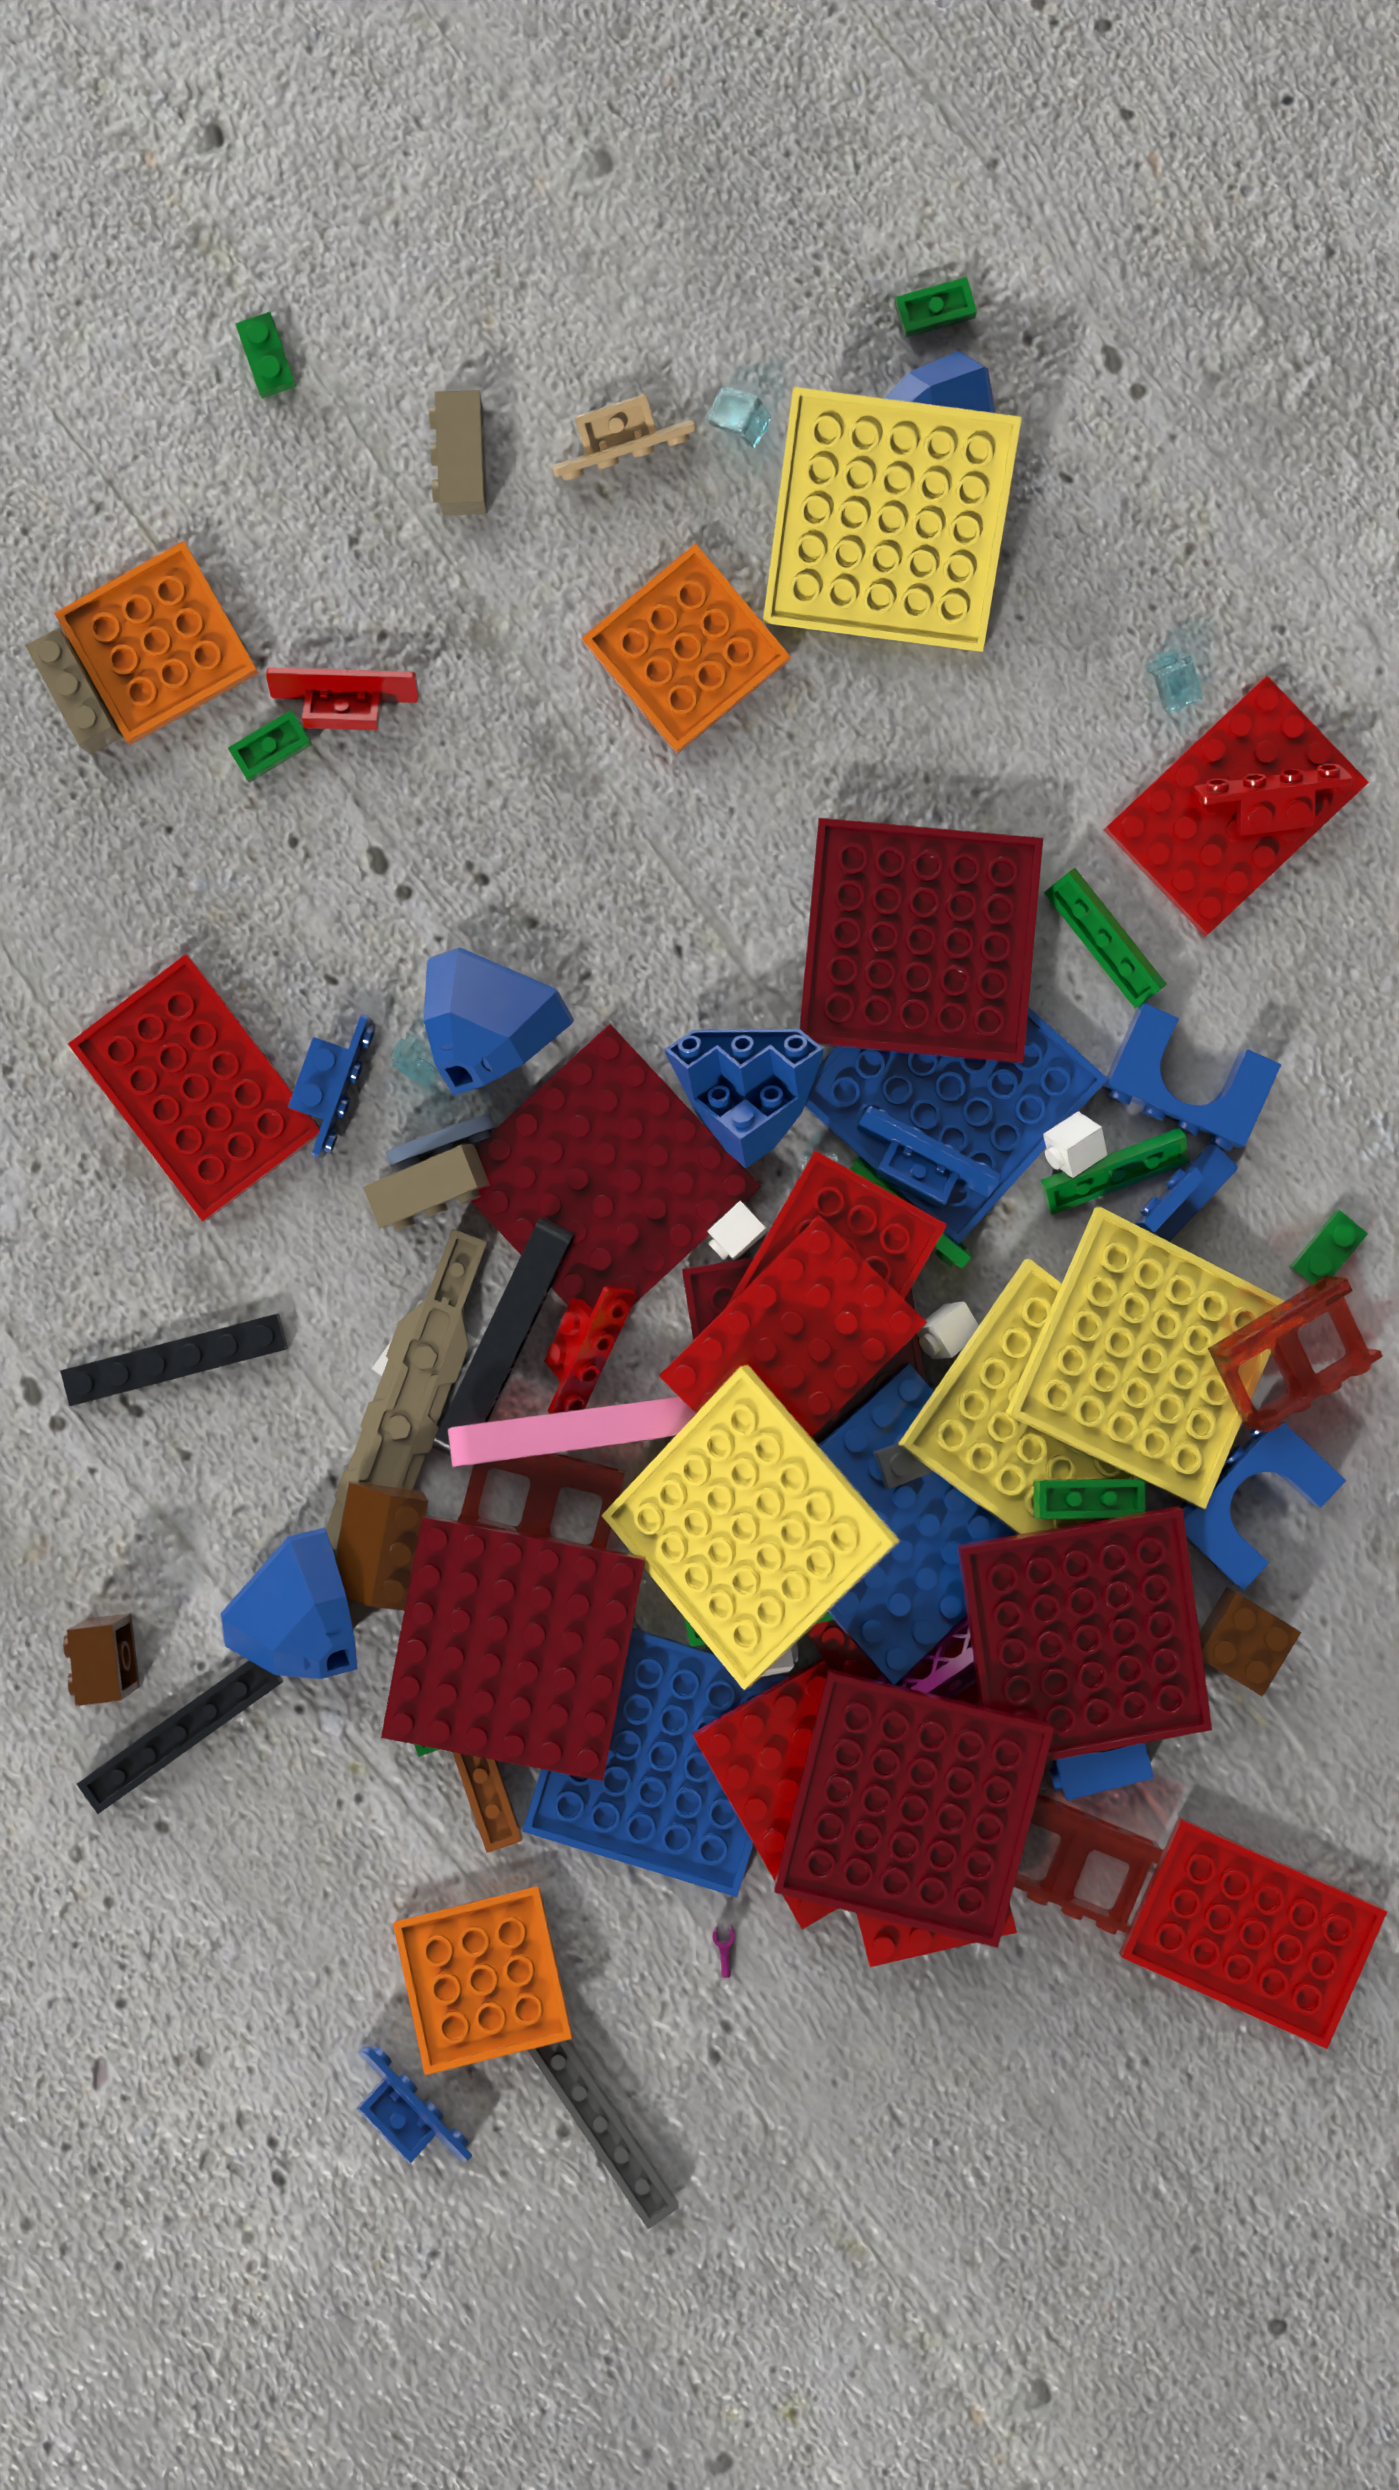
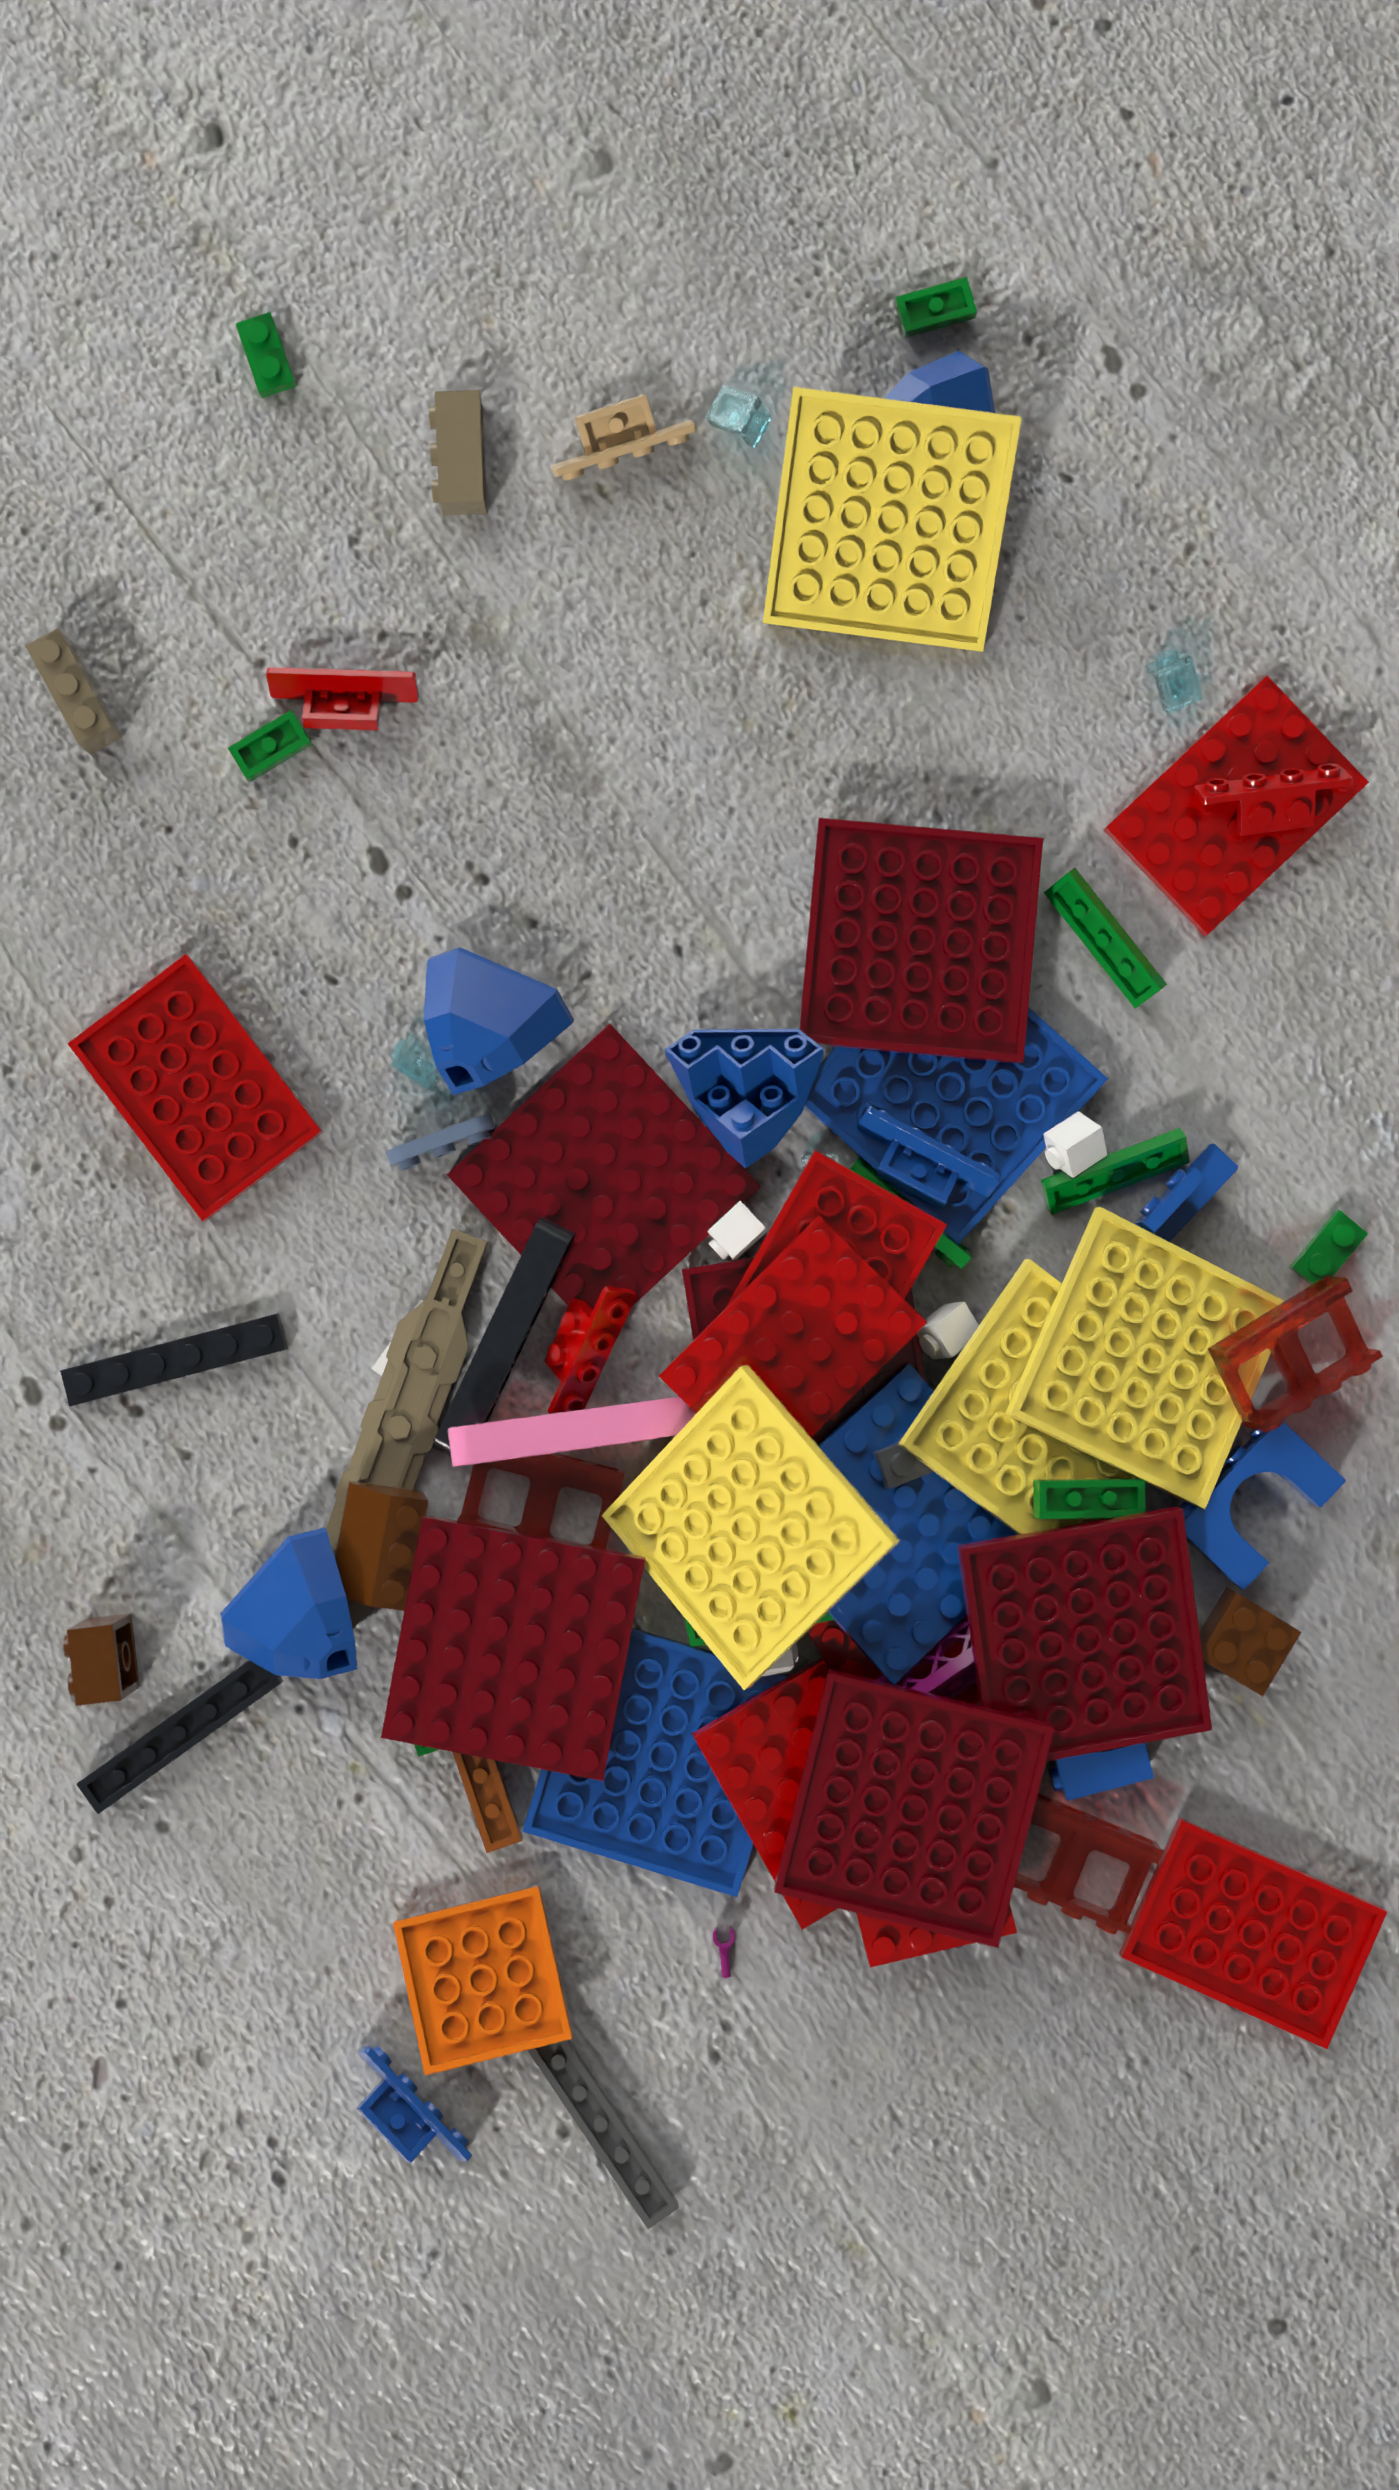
(156, 643): orange plate -> none
(325, 1082): blue bracket -> none
(427, 1187): dark tan brick -> none
(686, 648): orange plate -> none
(1138, 1078): blue arch -> none

